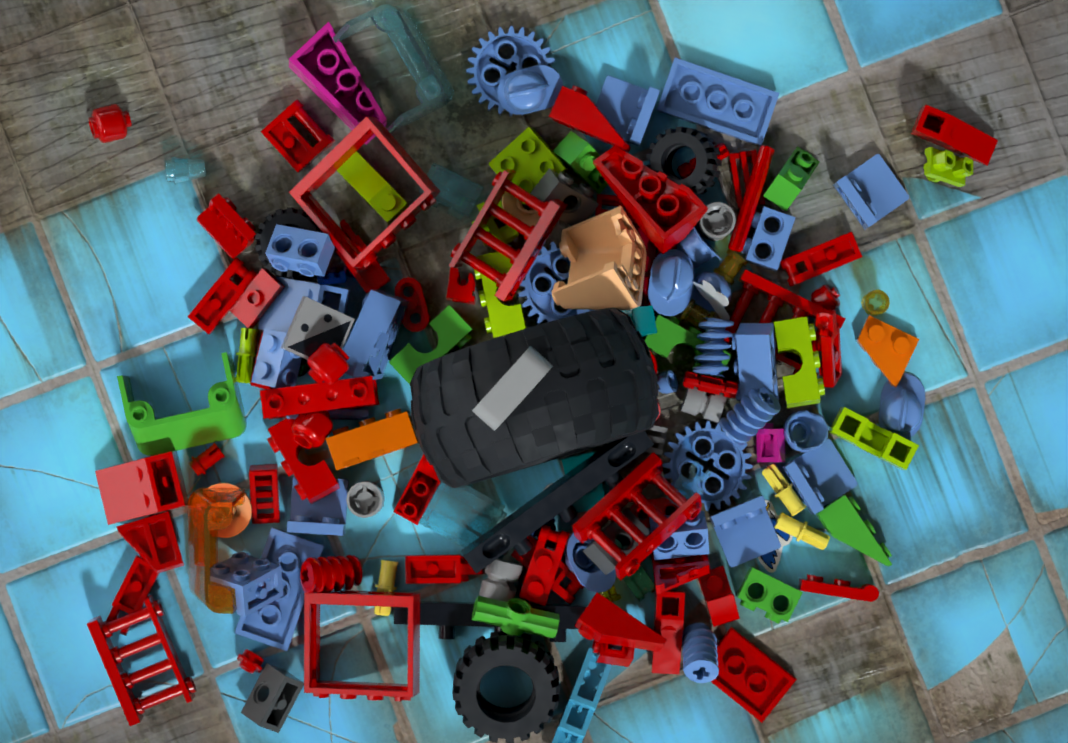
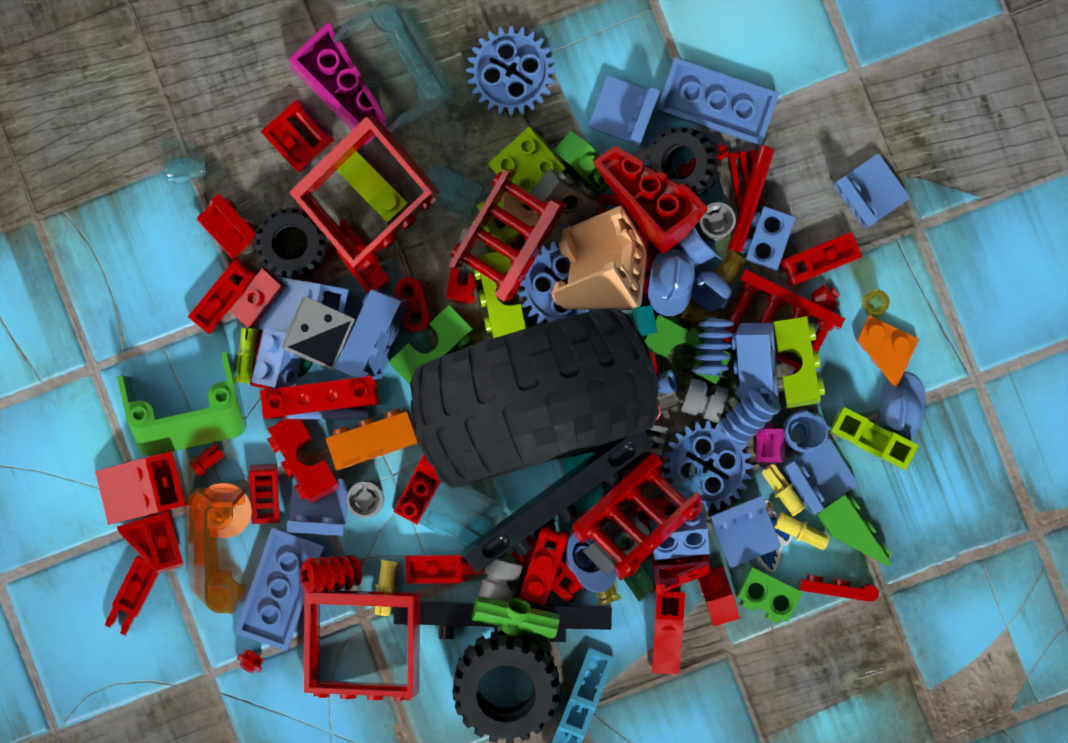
(109, 123): red head -> none
(113, 656): red fence -> none
(254, 581): medium blue bracket -> none
(272, 698): dark grey brick -> none
(301, 245): medium blue brick -> none
(311, 429): red head -> none
(328, 363): red head -> none
(334, 277): clear blue tile -> none
(512, 388): light grey beam -> none
(529, 89): medium blue piece -> none
(581, 114): red slope -> none
(613, 654): red window -> none
(614, 626): red slope -> none
(699, 653): medium blue piece -> none
(710, 384): red axle -> none
(715, 298): white sticker -> none
(750, 675): red tile -> none
(791, 178): bright green slope -> none
(829, 346): red hinge -> none
(947, 167): lime hips -> none
(953, 134): red slope -> none

